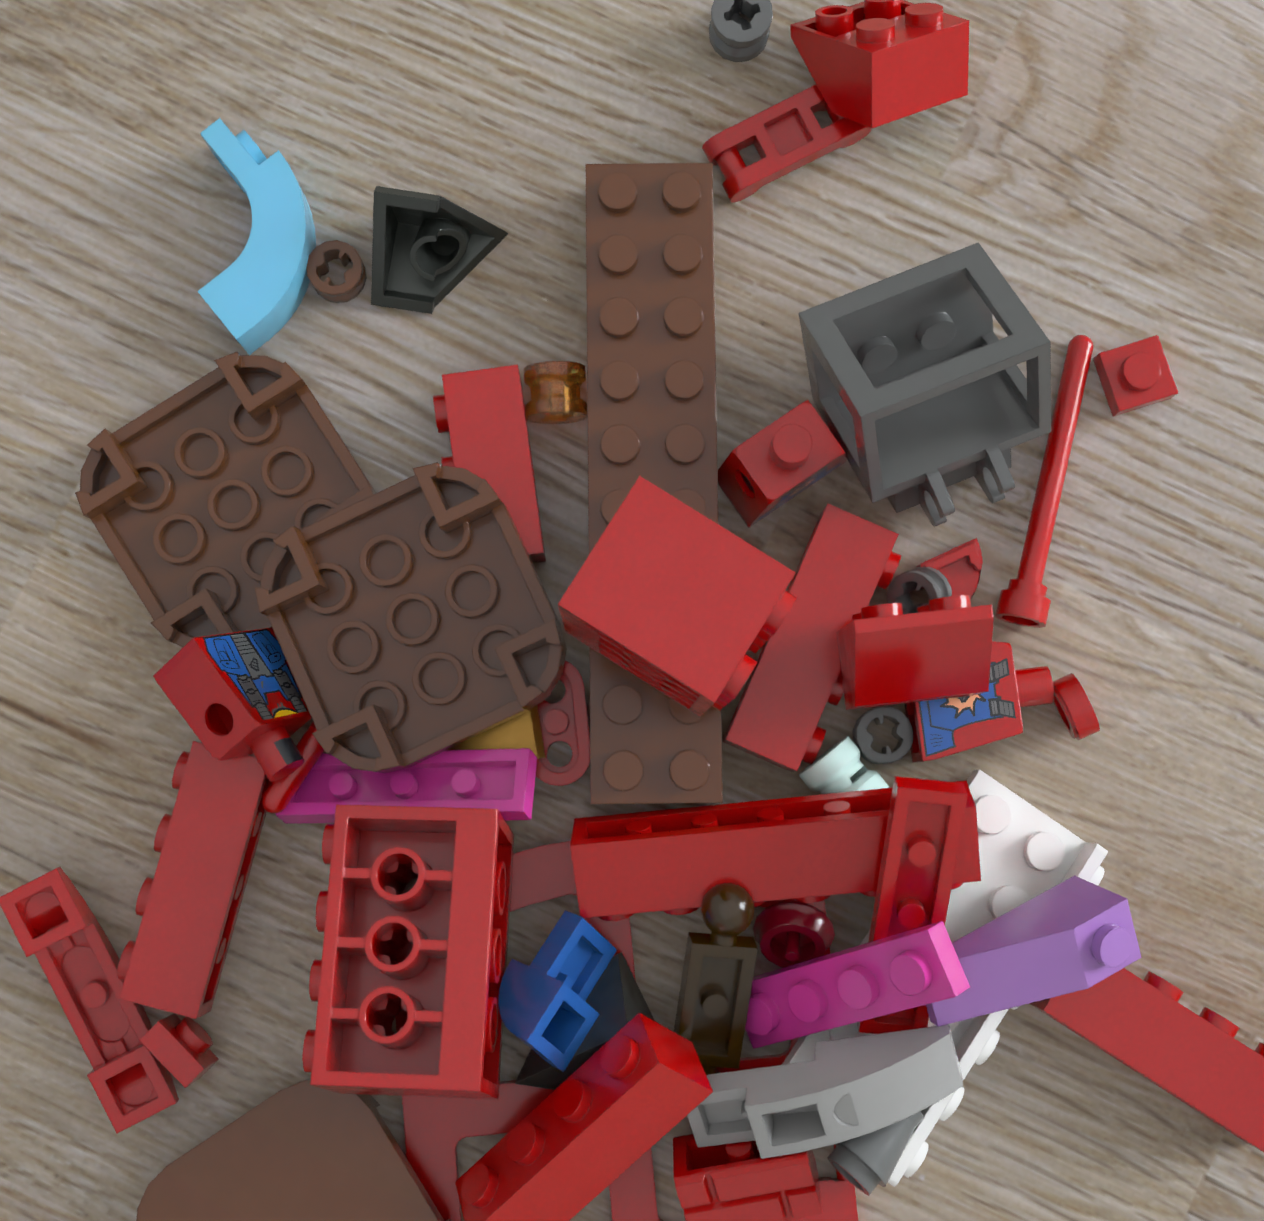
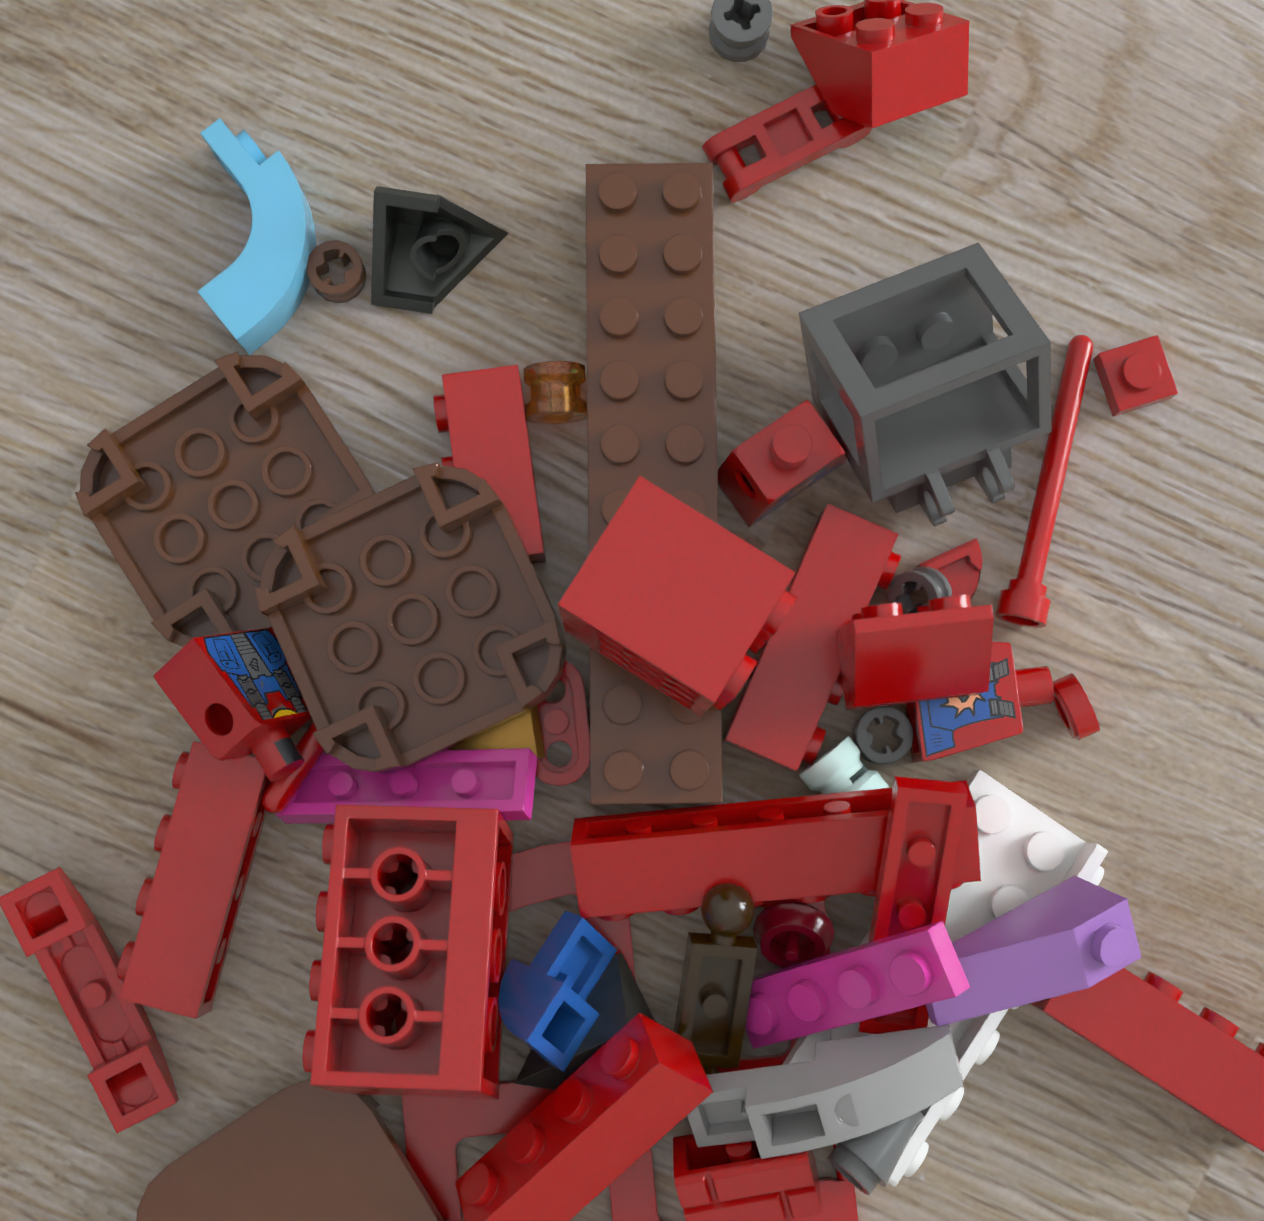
(181, 1048): red plate -> none

